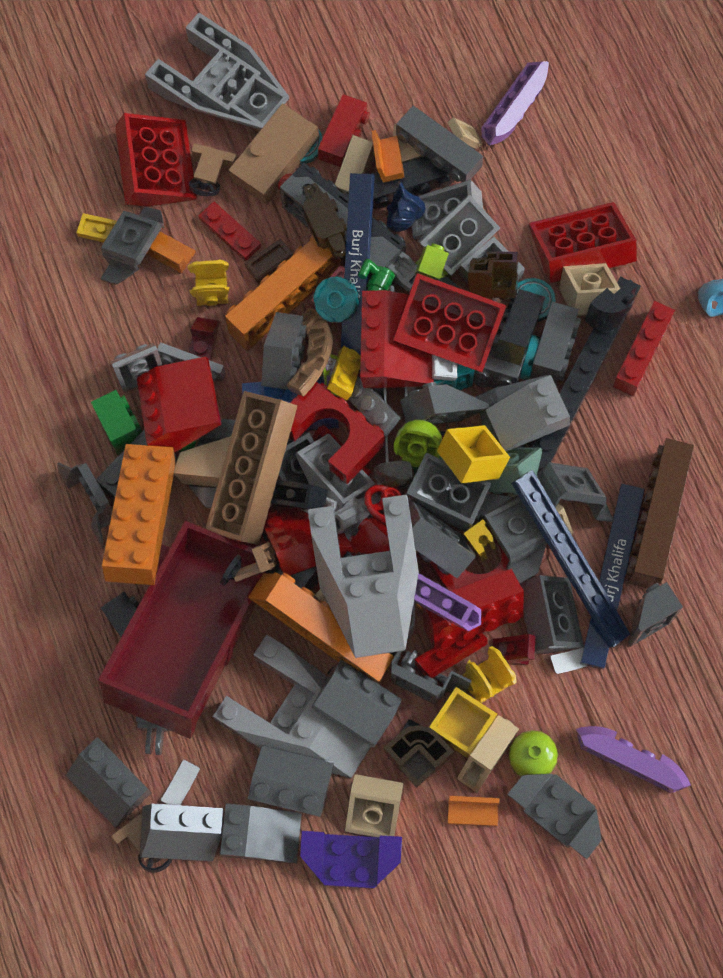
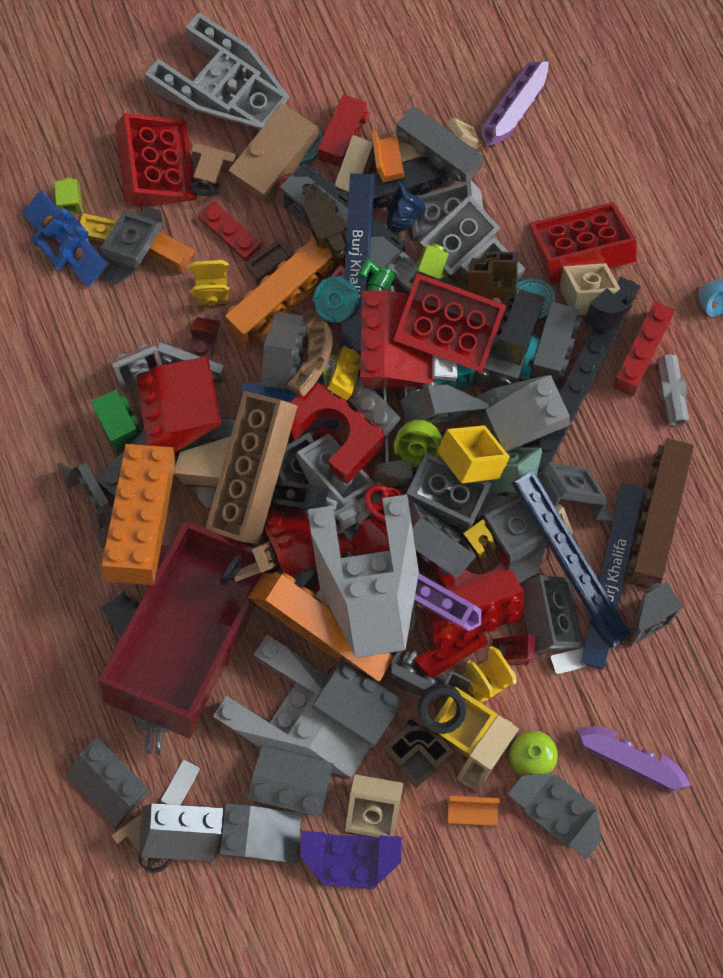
(68, 195): none -> lime brick
(71, 235): none -> blue piece
(452, 724): none -> black tyre
(672, 390): none -> light grey piece

